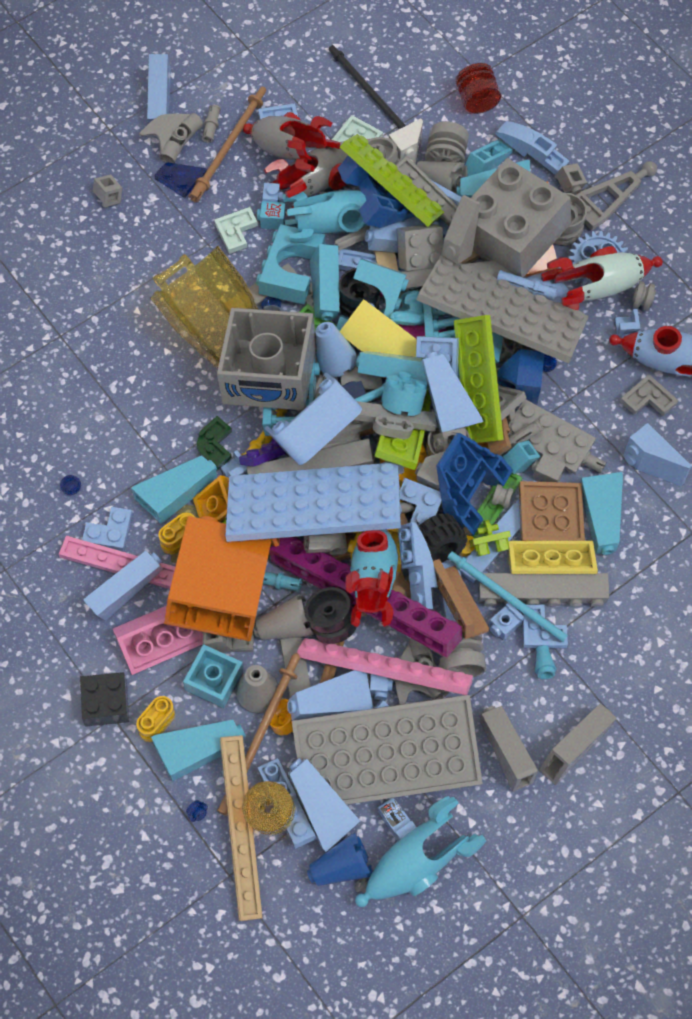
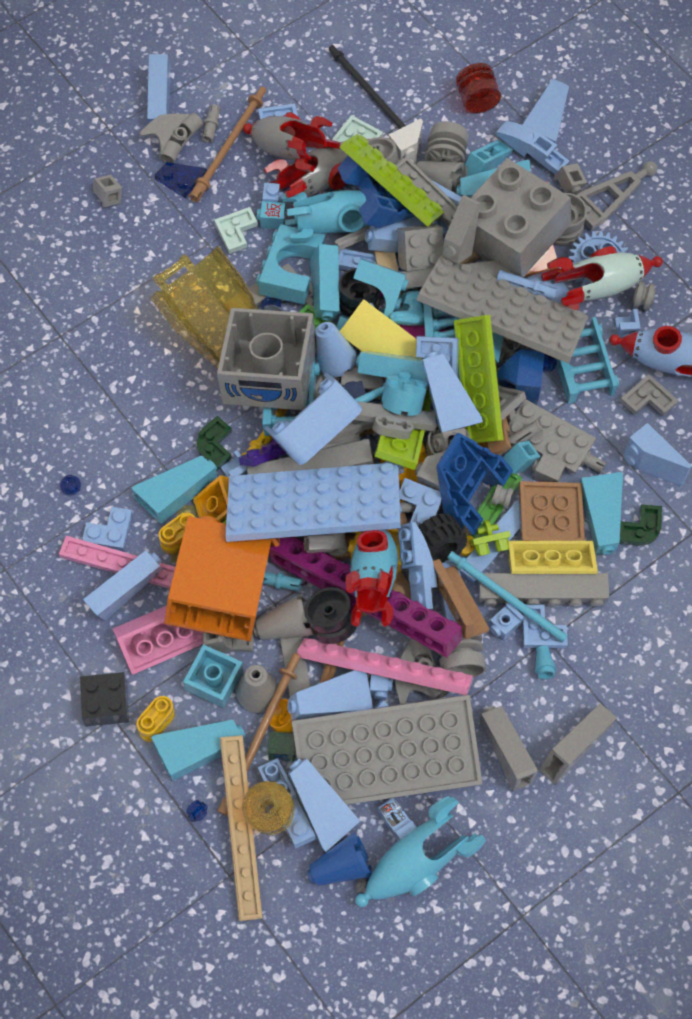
(281, 746): none -> clear green brick
(549, 110): none -> light blue slope
(568, 372): none -> medium azure fence
(646, 530): none -> dark green plate

